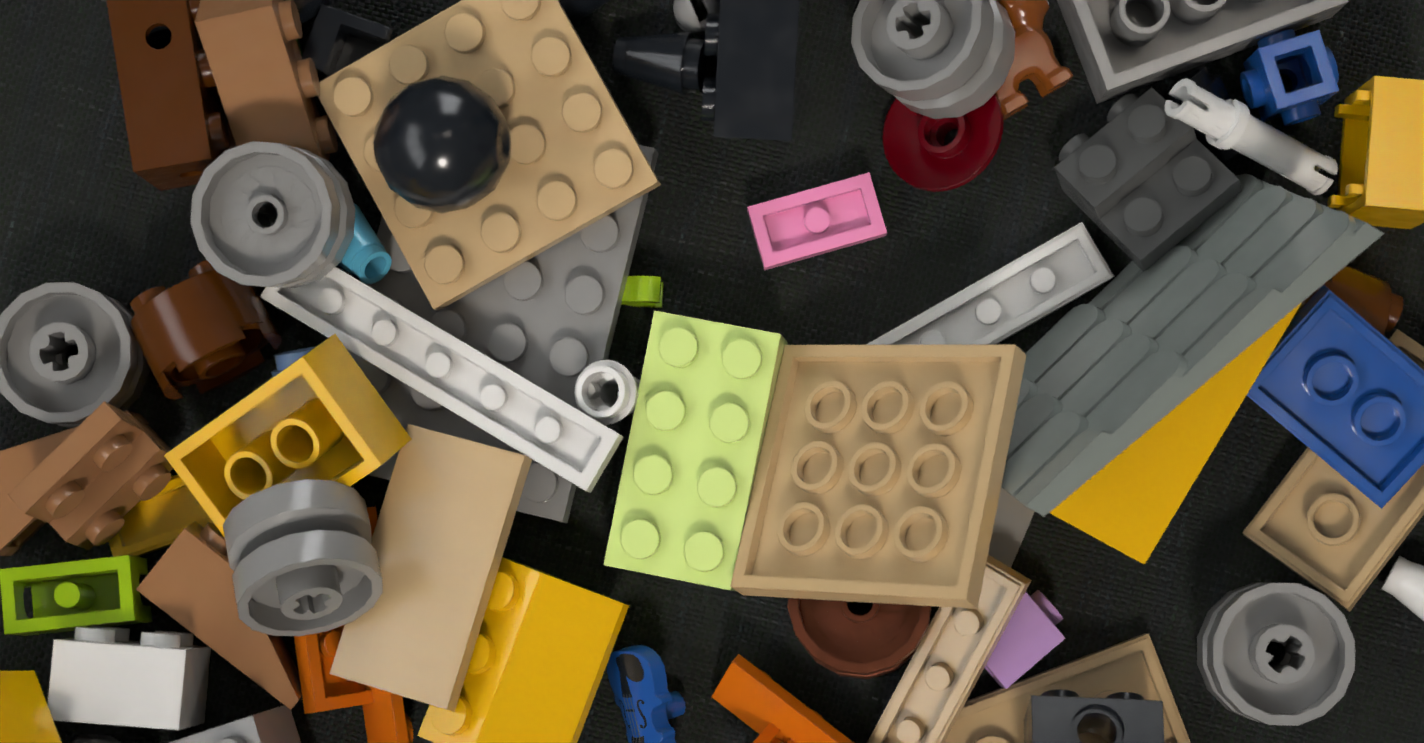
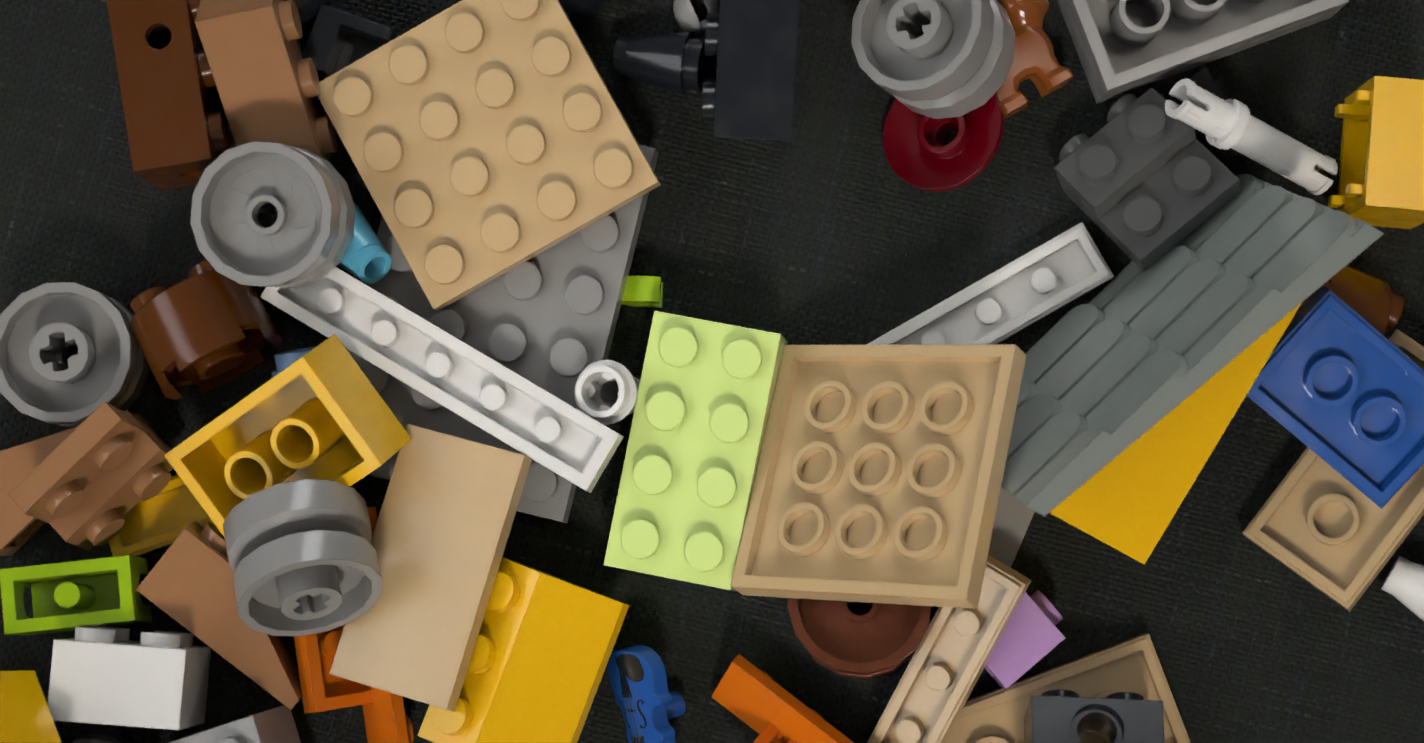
(442, 144): black piece -> none
(816, 221): bright pink plate -> none
(1301, 59): blue brick -> none
(1313, 661): light grey wheel -> none

